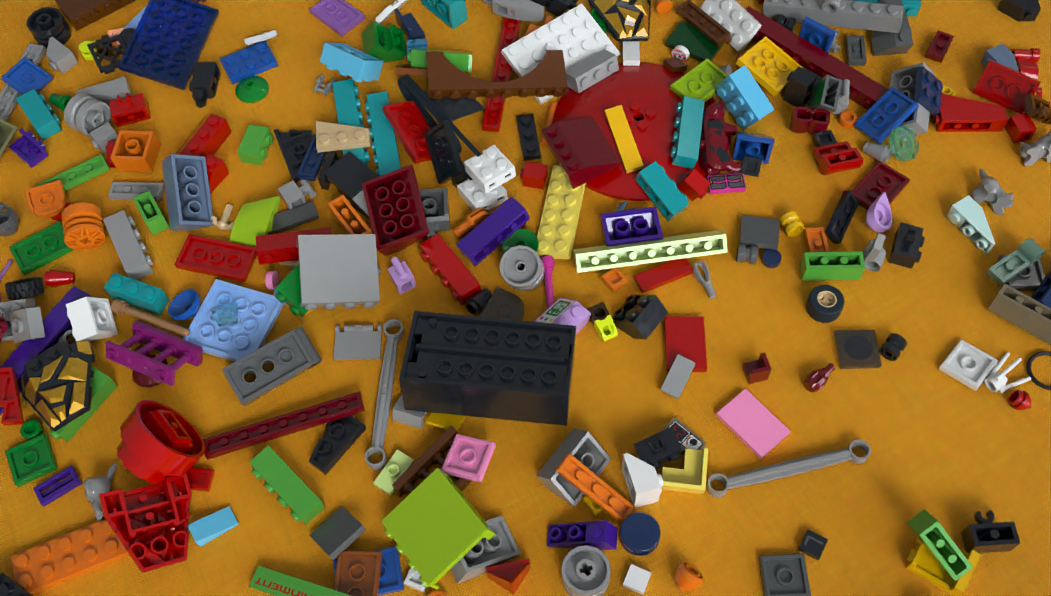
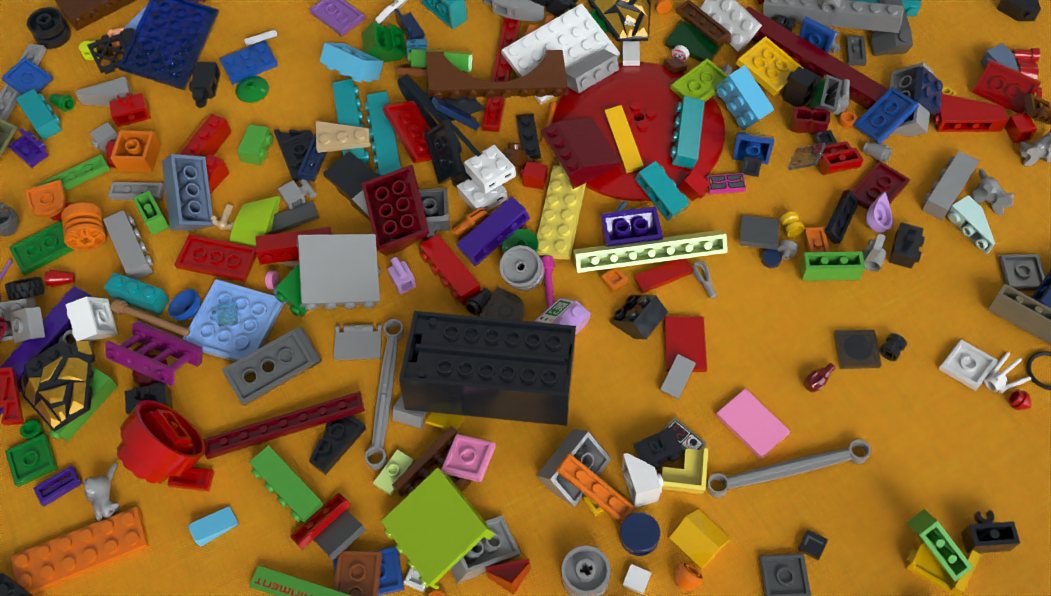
(60, 56): light grey slope -> none
(86, 113): light grey wheel -> none
(151, 521): red wedge -> none
(156, 392): none -> black brick
(320, 520): none -> red tile
(328, 88): light grey piece -> none
(330, 160): black plate -> none
(347, 217): orange brick -> none
(455, 113): none -> dark blue tile
(516, 154): none -> reddish brown rock
(592, 533): dark purple slope -> none
(602, 322): leg -> none
(699, 538): none -> yellow slope
(715, 141): dark red animal -> none
(748, 254): dark grey wheel -> none
(757, 370): dark red panel -> none
(787, 249): none -> light grey tile
(806, 156): none -> clear piece
(825, 303): black wheel -> none
(898, 137): clear light blue tile -> none
(939, 46): dark red plate -> none
(950, 186): none -> light grey brick
(1016, 262): sand green plate -> none

